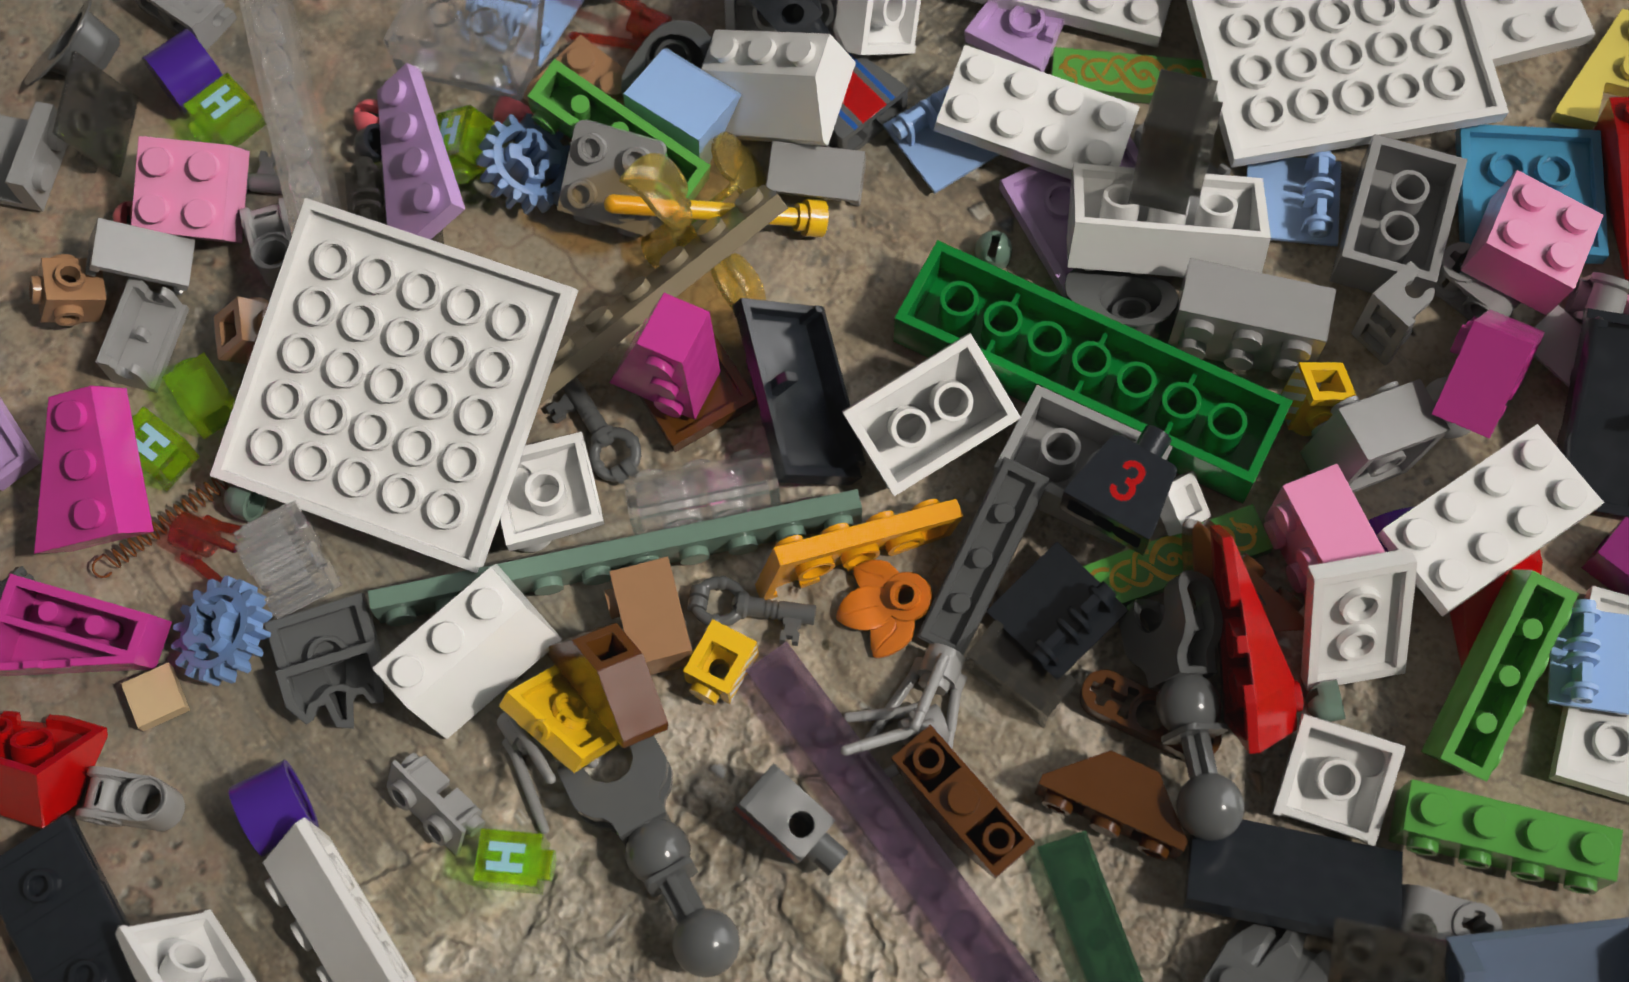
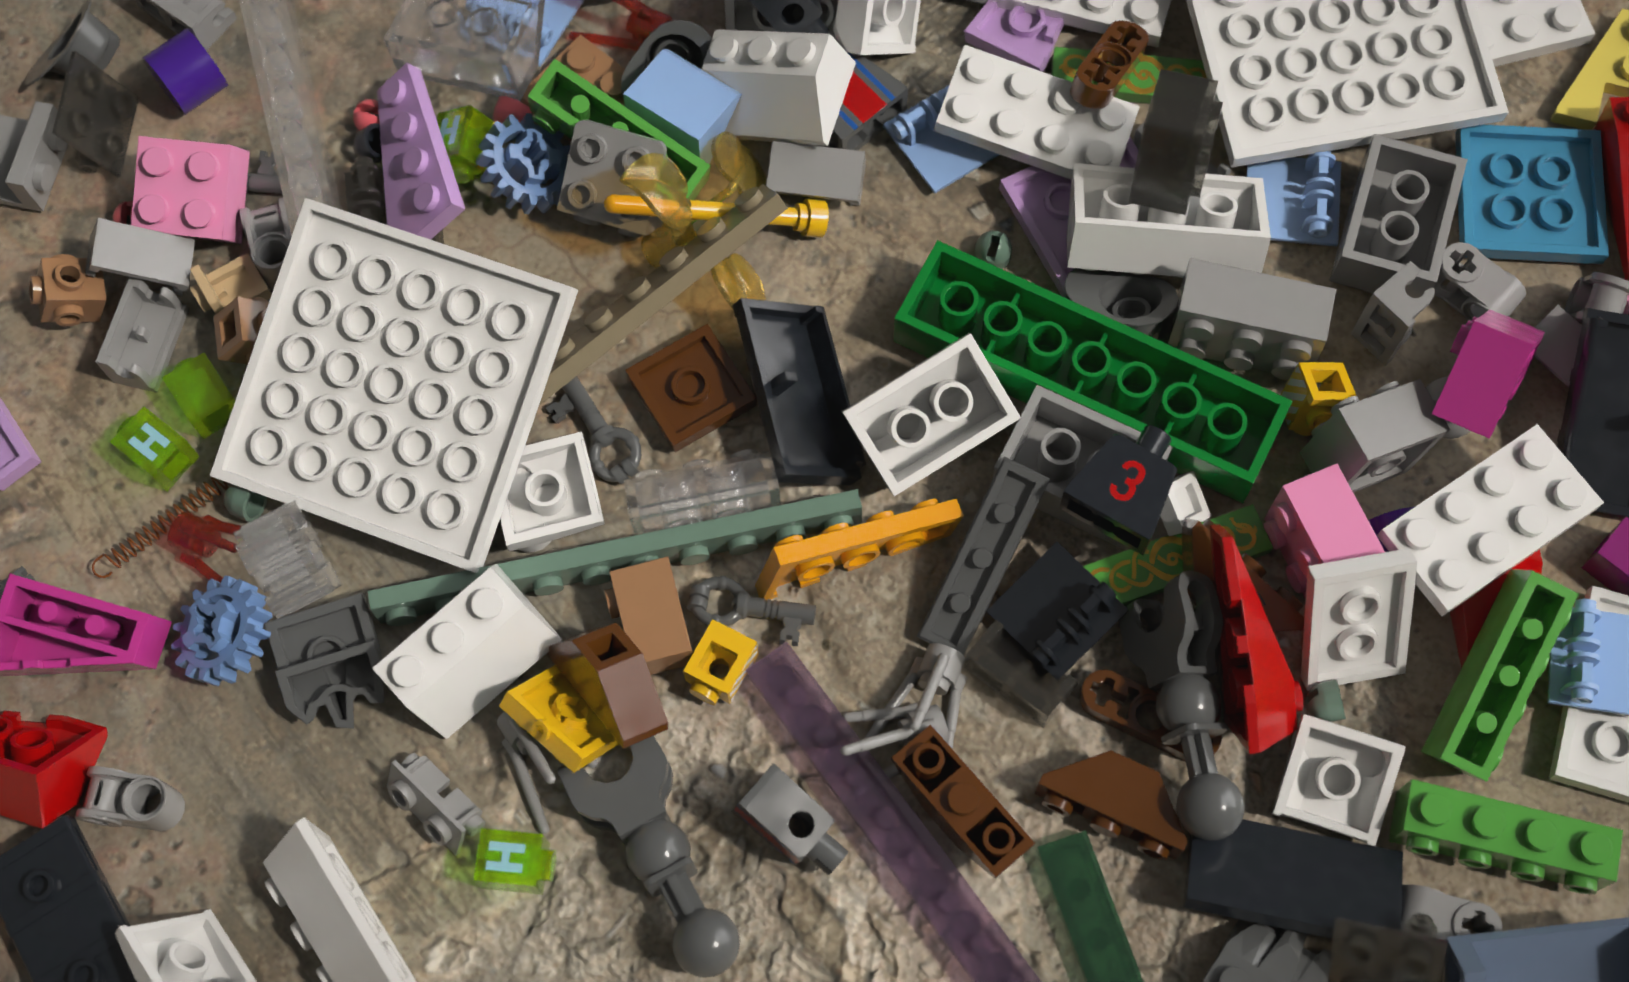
(90, 473): dark pink wedge -> none
(155, 697): tan tile -> none
(223, 113): clear neon green brick -> none
(227, 282): none -> tan bracket
(270, 805): dark purple piece -> none
(671, 358): dark pink wedge -> none
(877, 606): orange plate -> none
(1109, 77): none -> reddish brown beam
(1532, 243): bright pink brick -> none

